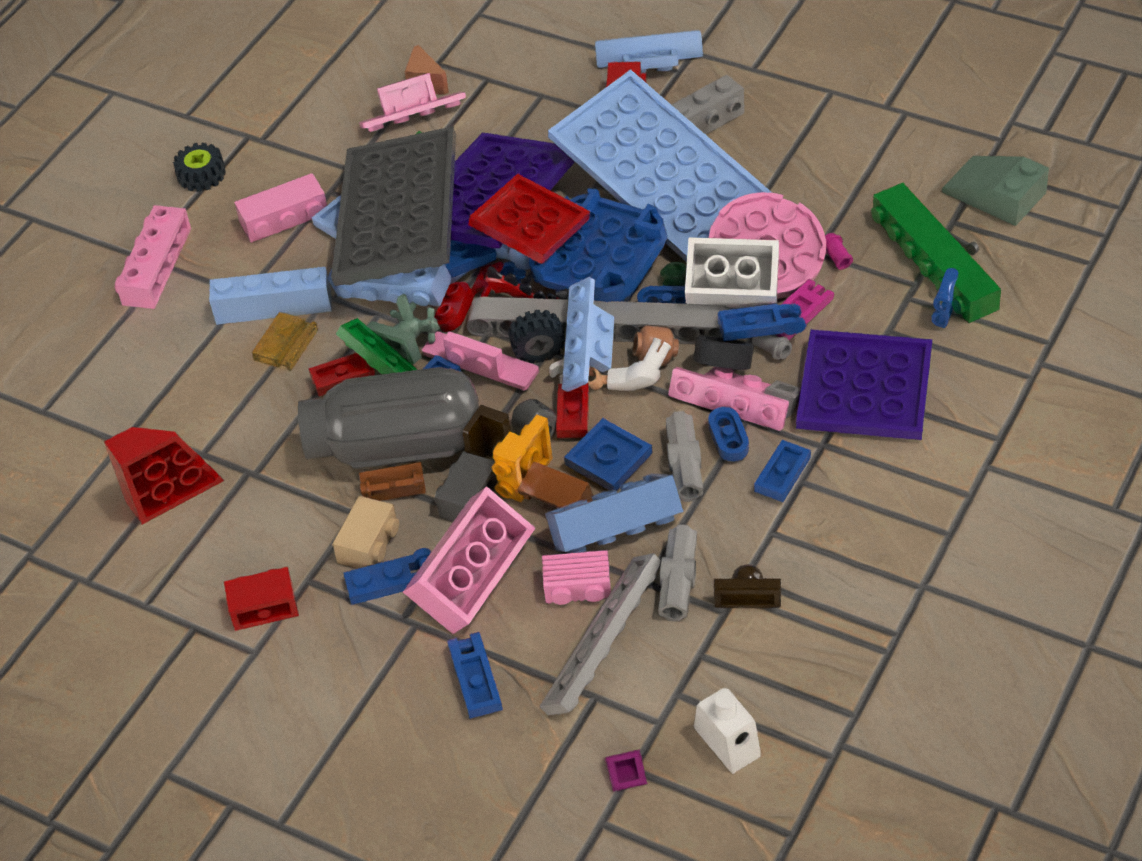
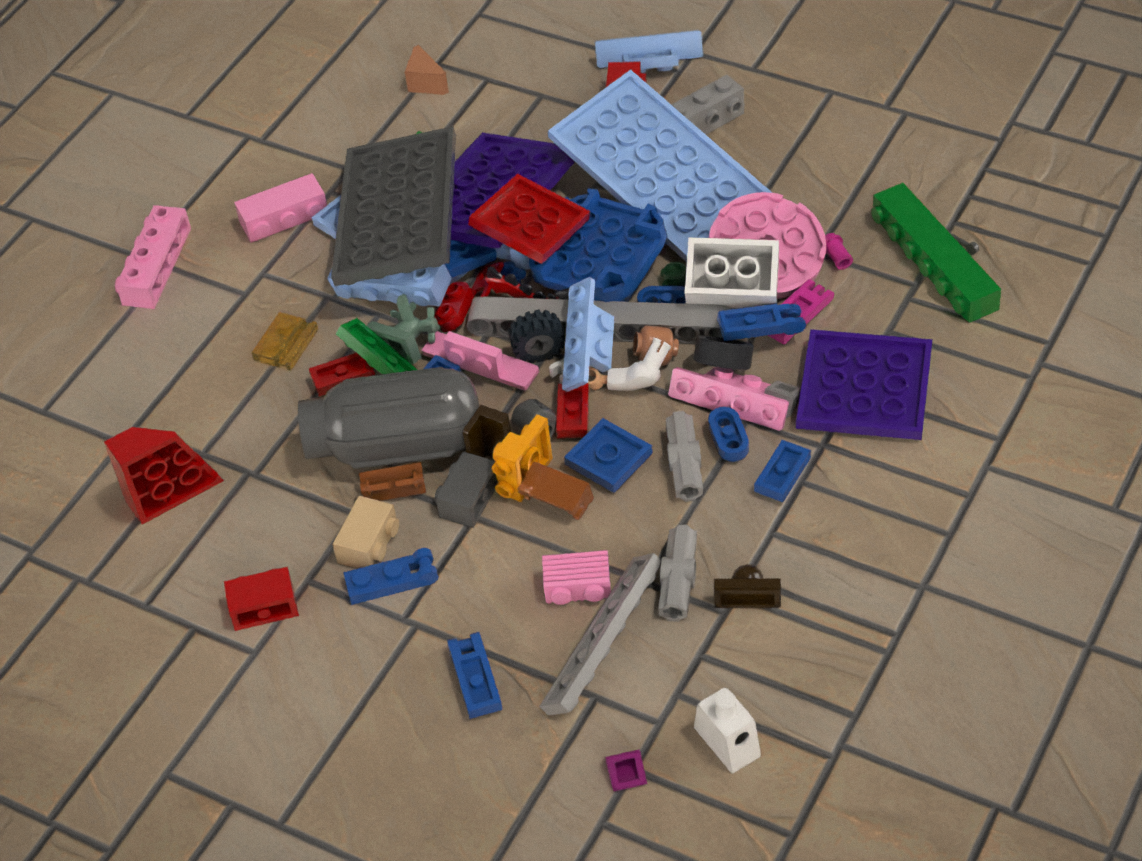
(199, 167): black wheel -> none
(270, 293): light blue brick -> none
(407, 98): bright pink bracket -> none
(469, 560): bright pink brick -> none
(614, 512): medium blue wedge -> none
(777, 346): light grey pin -> none
(945, 293): blue cap -> none
(1000, 185): sand green slope -> none

